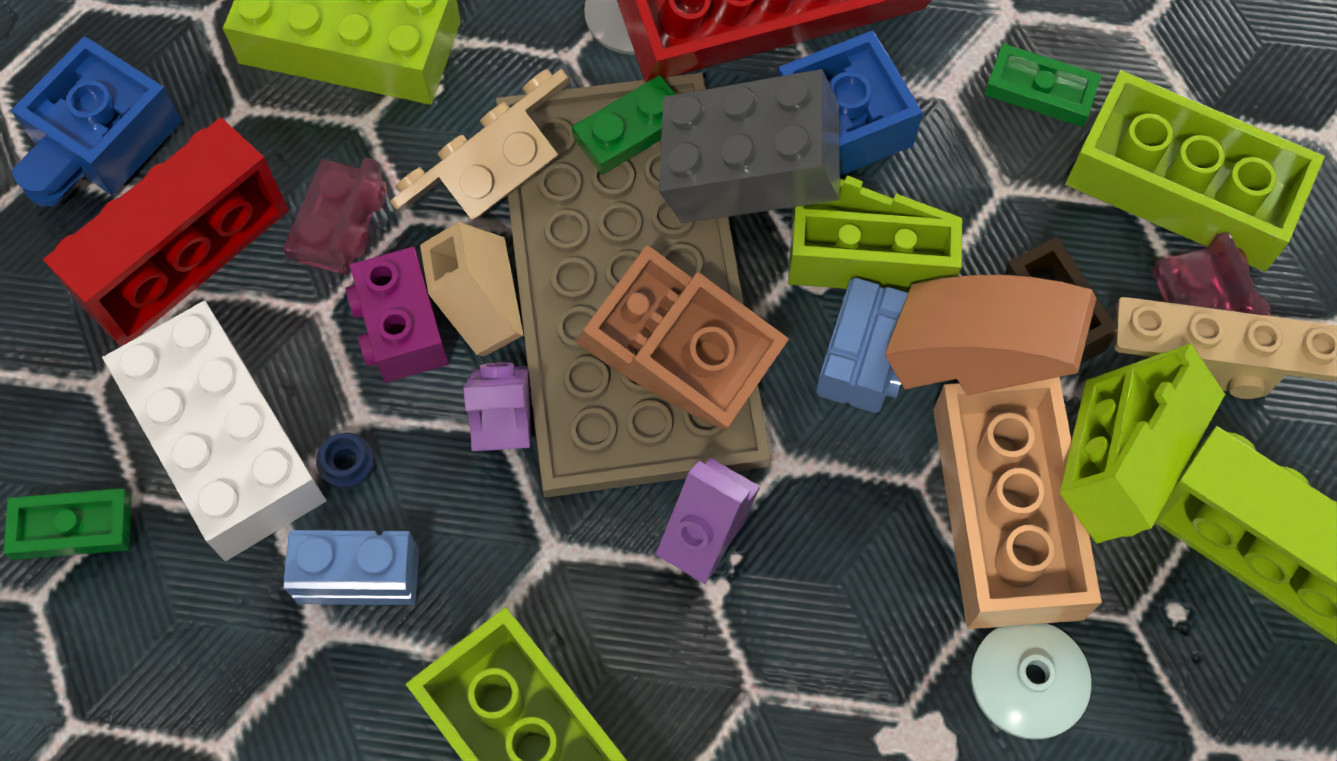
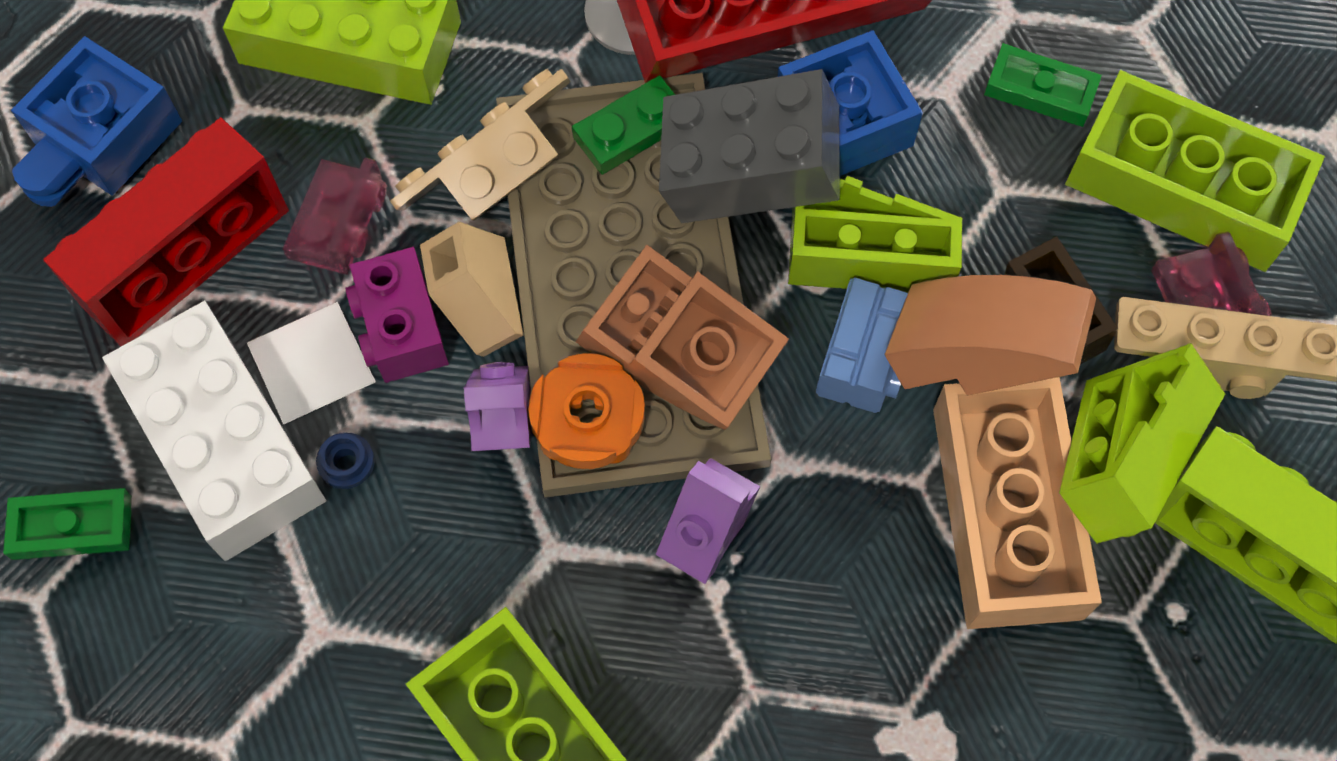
(310, 363): none -> white sticker
(351, 567): medium blue brick -> none
(605, 438): none -> orange plate
(1016, 702): light aqua dish -> none

